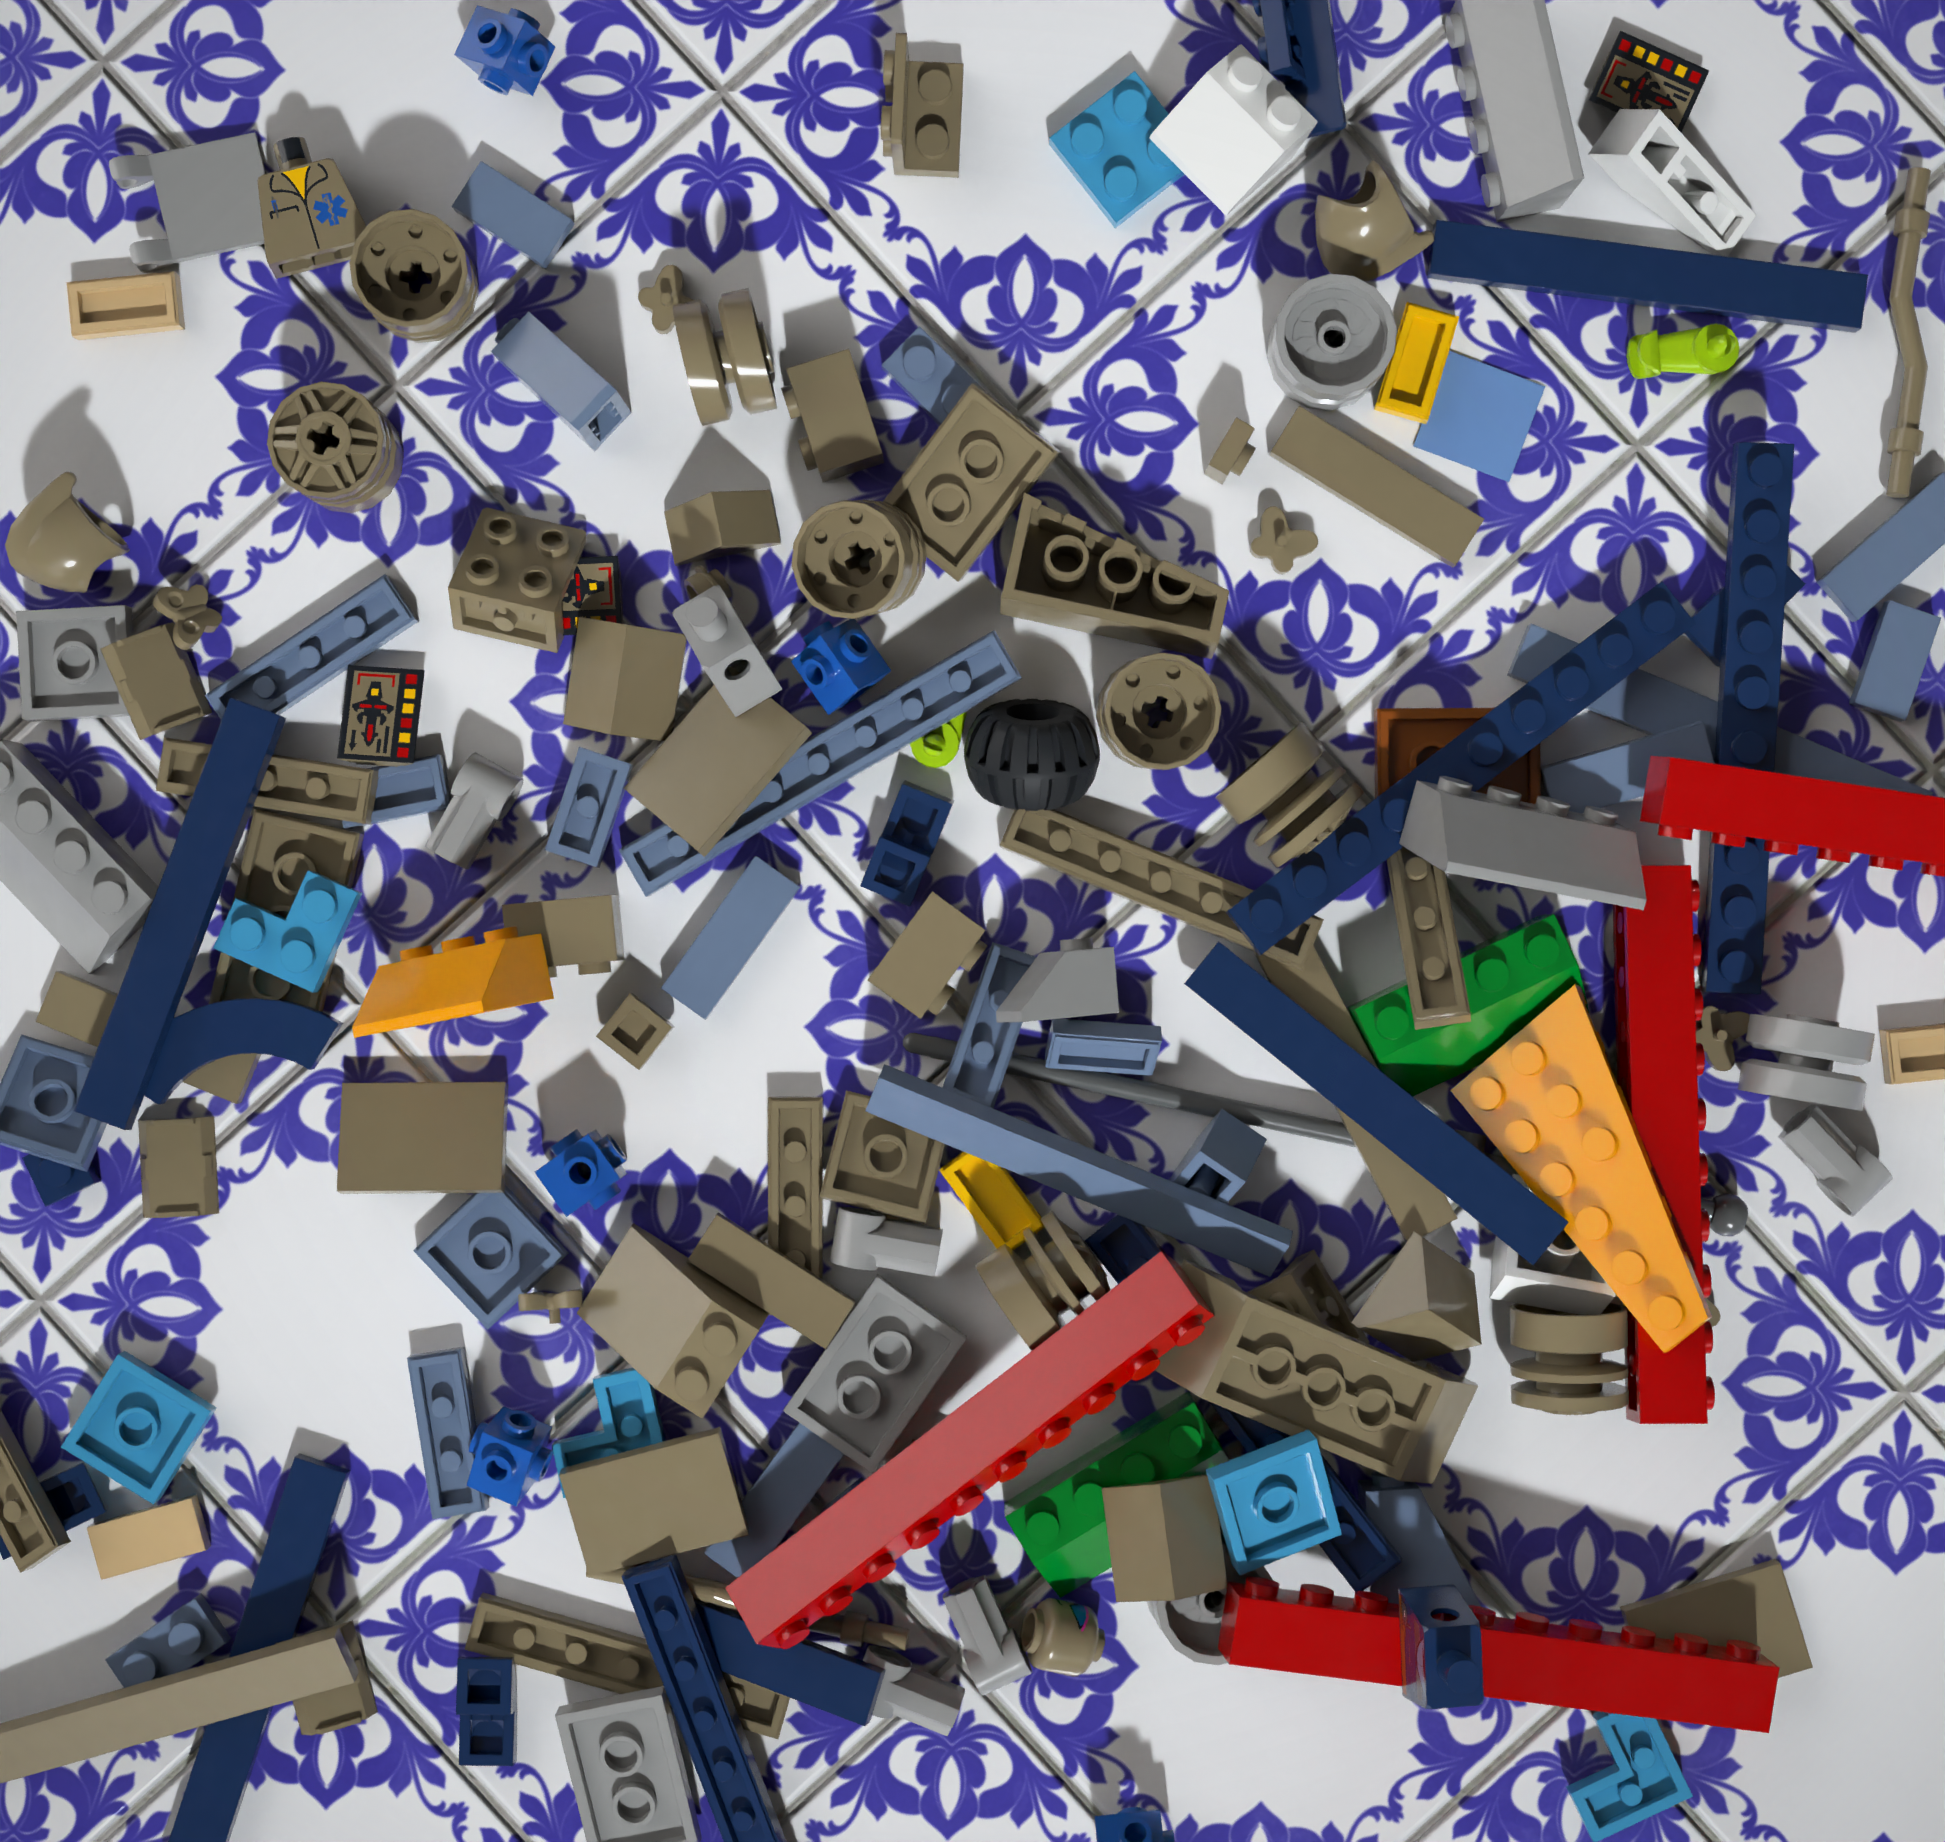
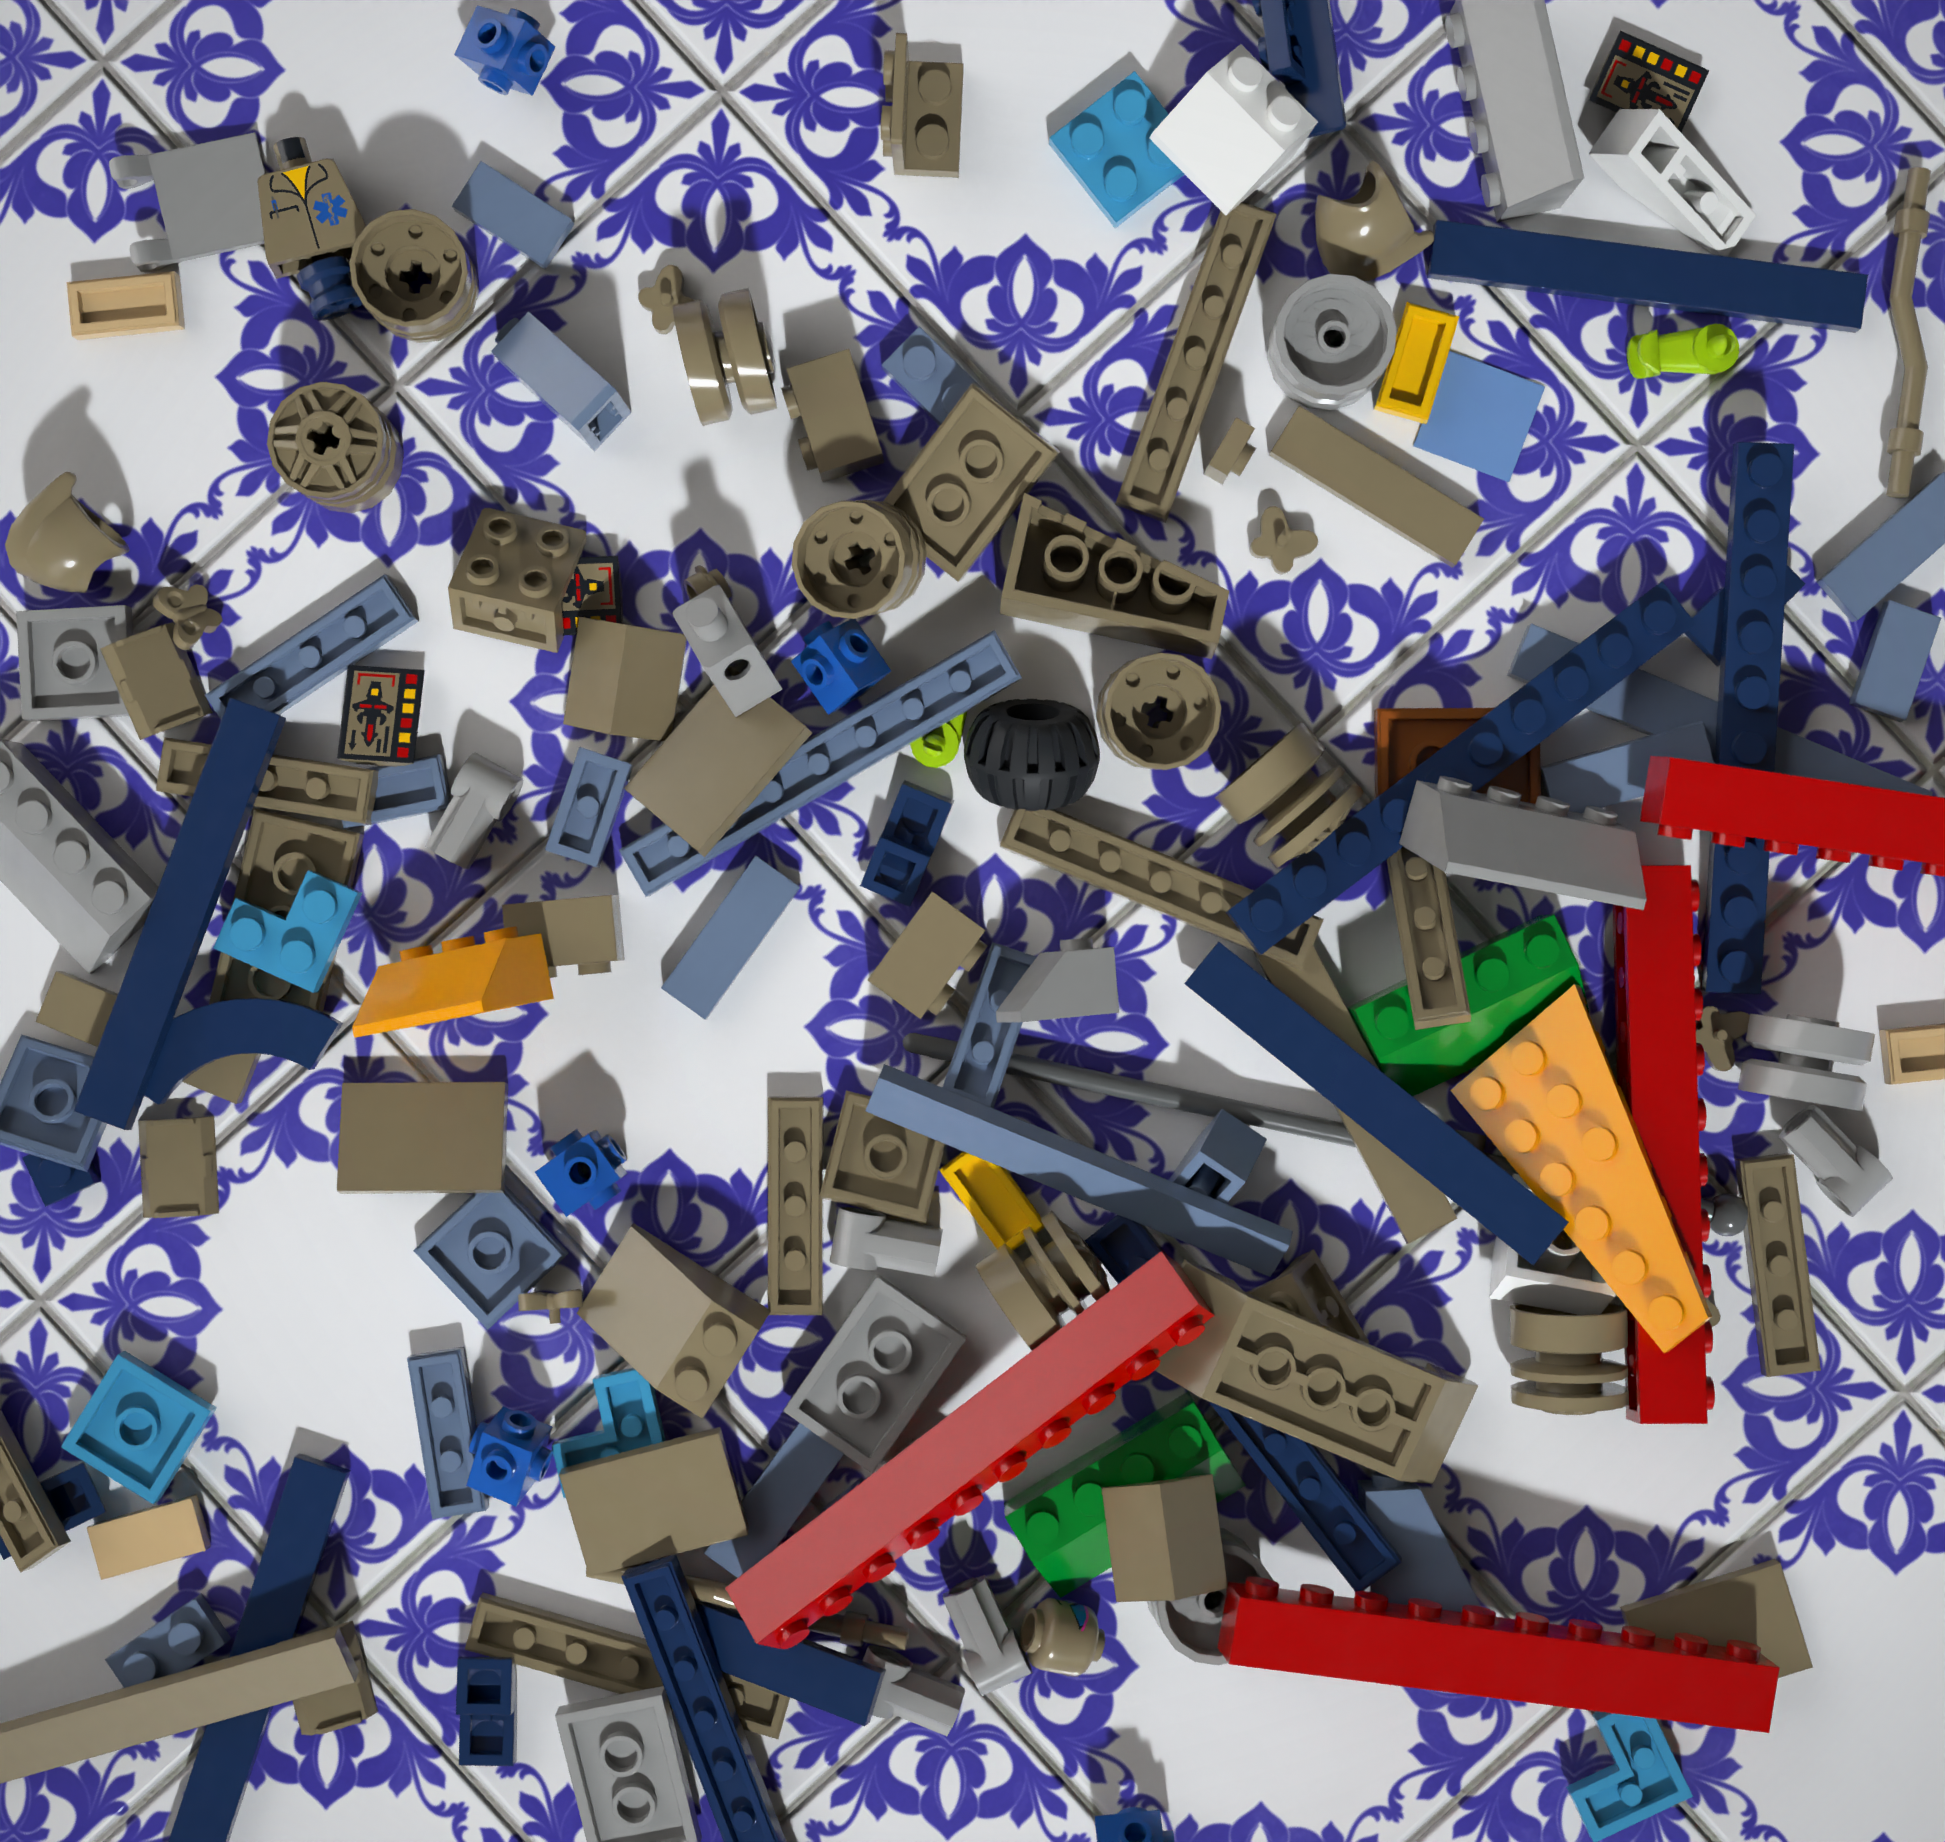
(329, 288): none -> dark blue wheel
(635, 1031): dark tan plate -> none
(722, 525): dark tan slope -> none
(771, 1280): dark tan tile -> none
(1103, 1046): sand blue tile -> none
(1195, 361): none -> dark tan tile
(1274, 1502): dark azure plate -> none
(1423, 1304): dark tan slope -> none
(1439, 1657): dark blue torso -> none
(1778, 1265): none -> dark tan tile

